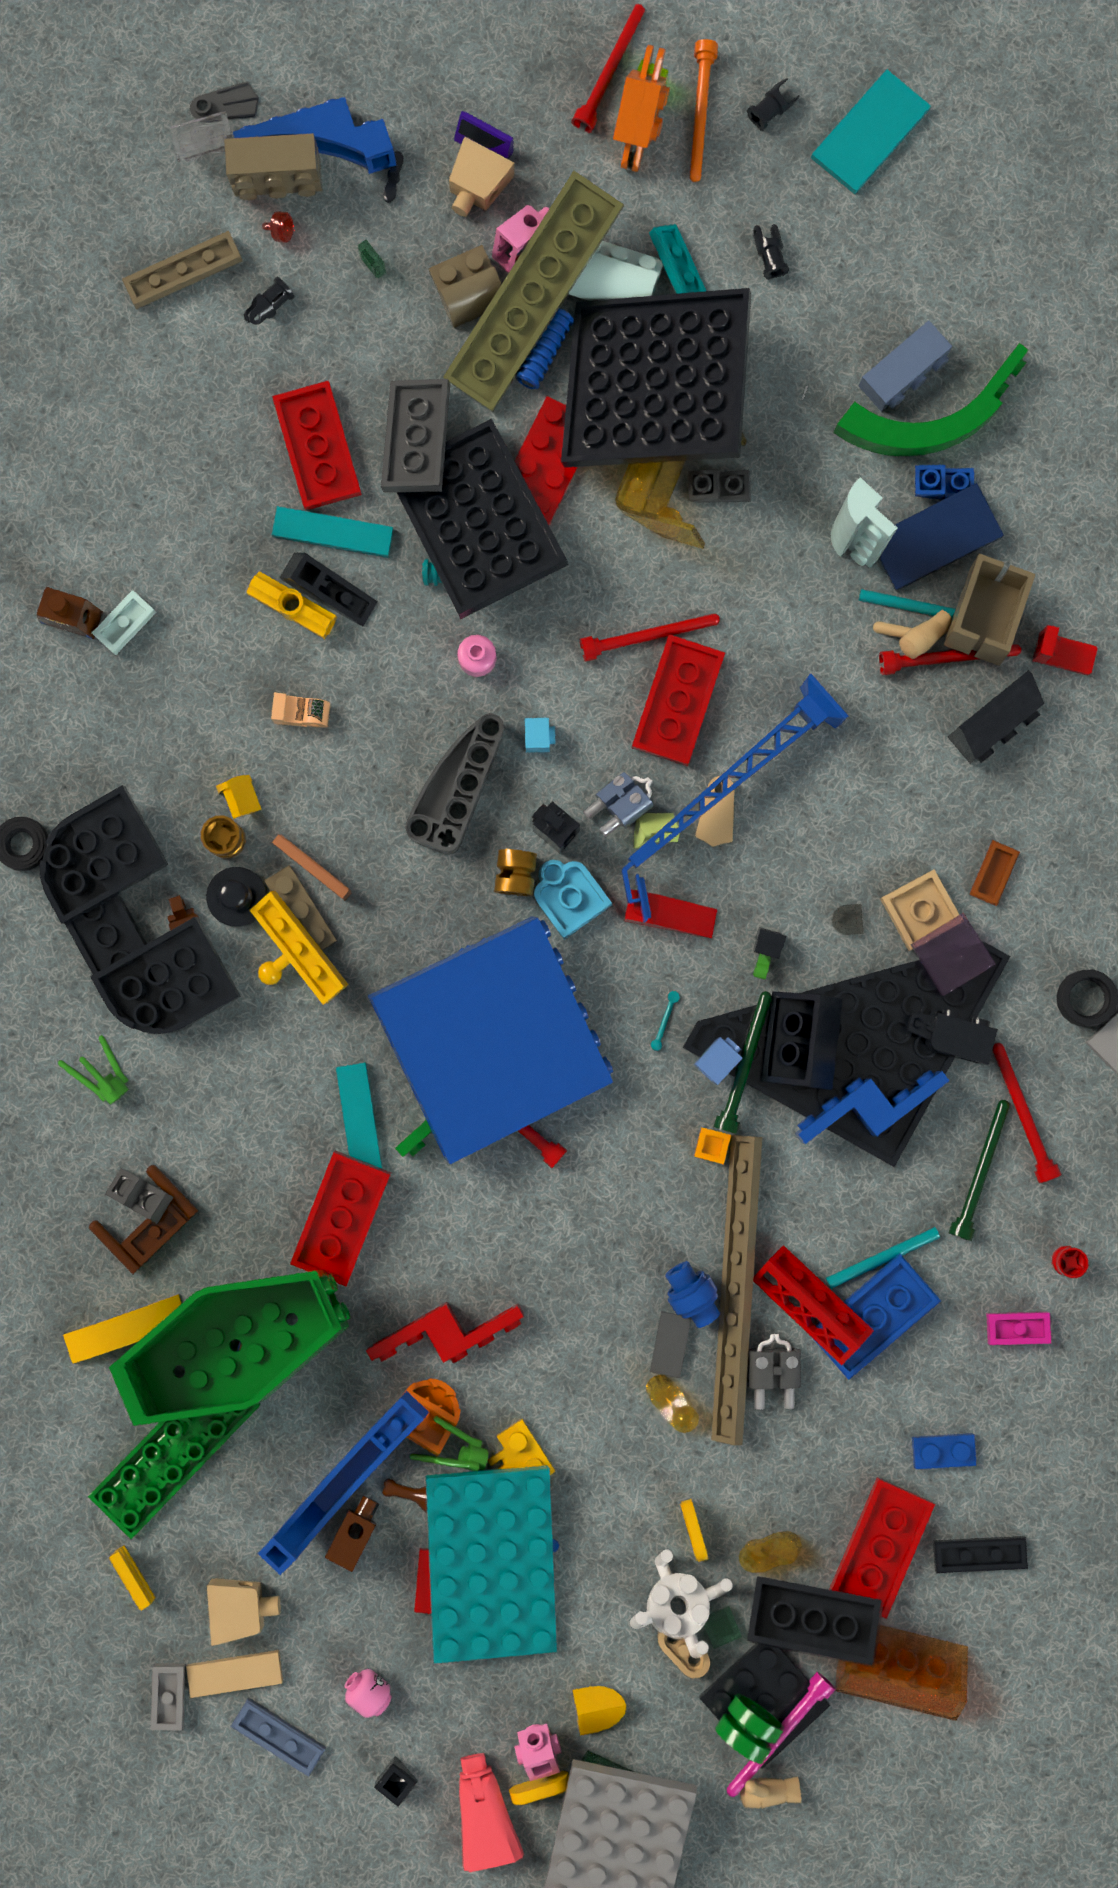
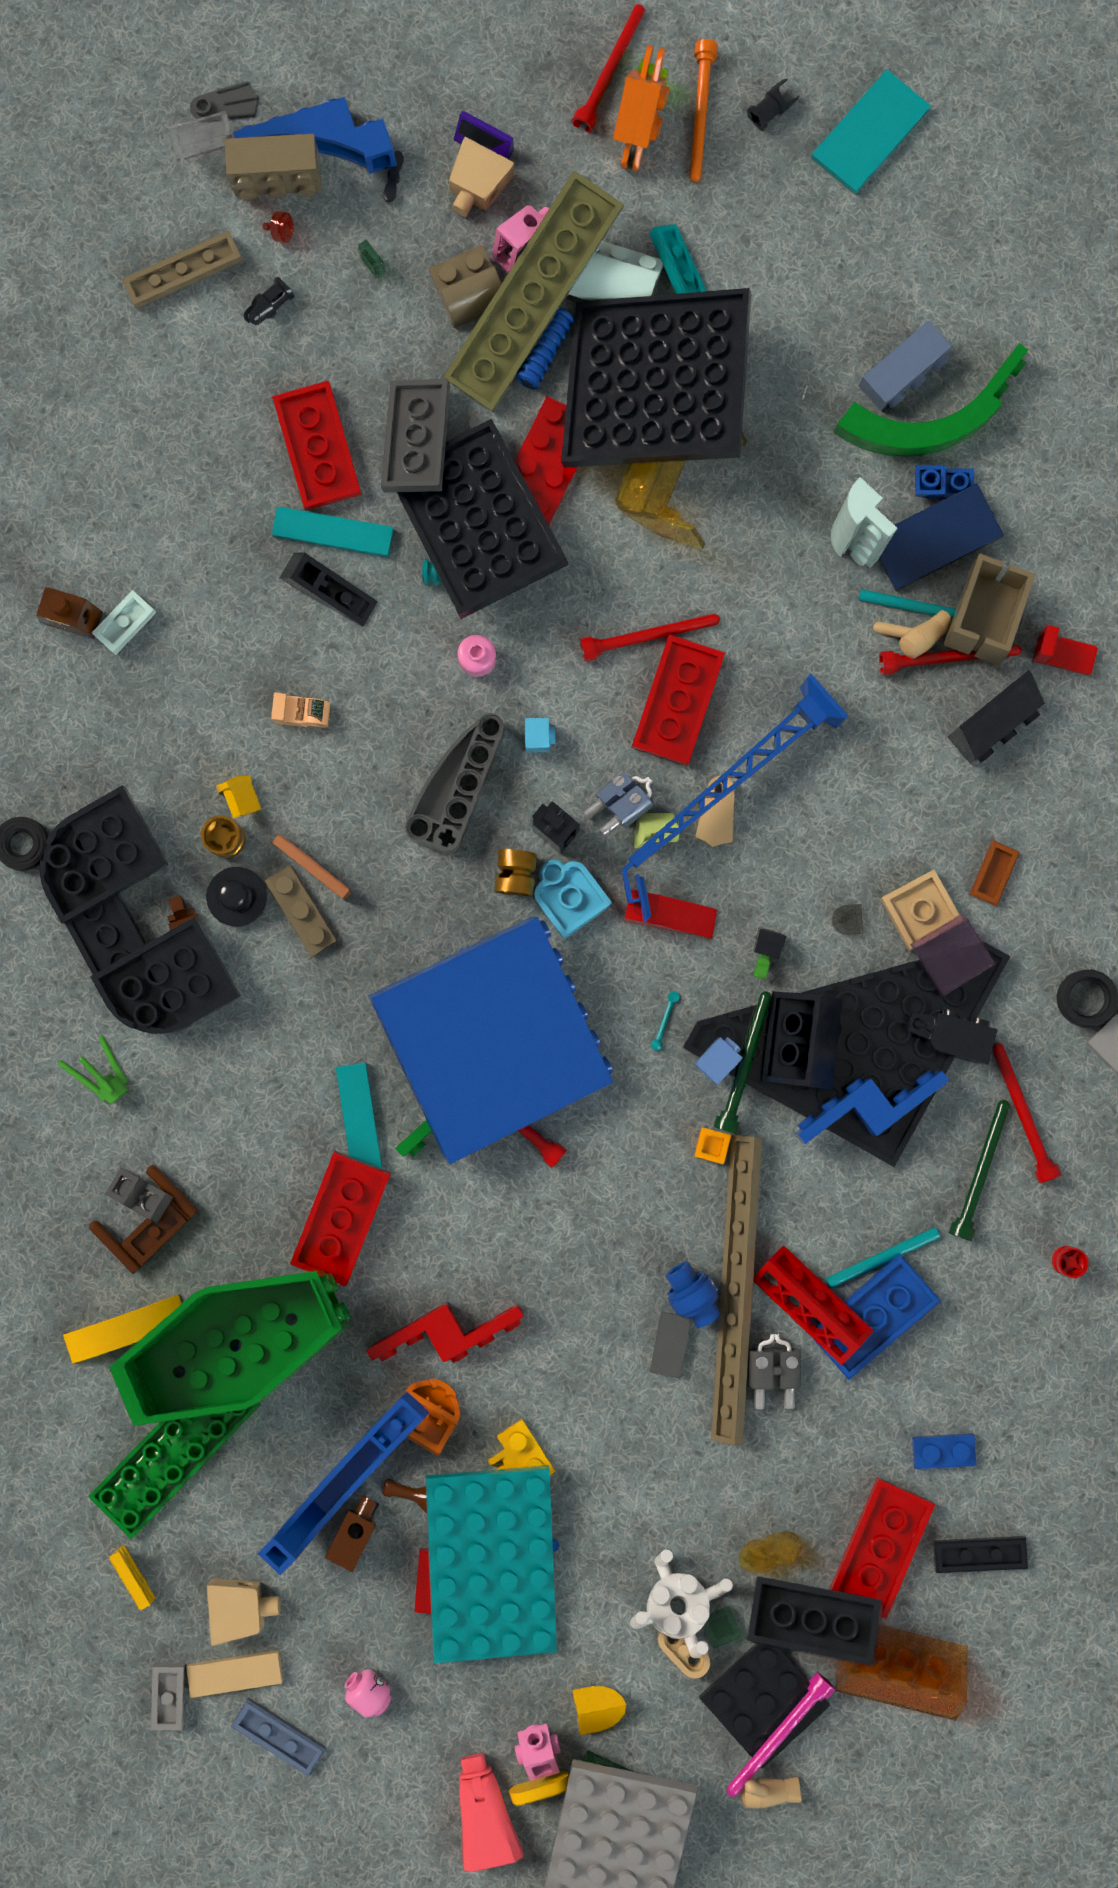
(277, 595): yellow piece -> none
(297, 949): yellow plate -> none
(395, 1782): black slope -> none
(470, 1458): bright green plant -> none
(662, 1393): clear yellow piece -> none
(694, 1530): yellow tile -> none
(719, 486): dark grey slope -> none
(749, 1728): green wheel -> none
(771, 252): black piece -> none
(1018, 1328): dark pink plate -> none

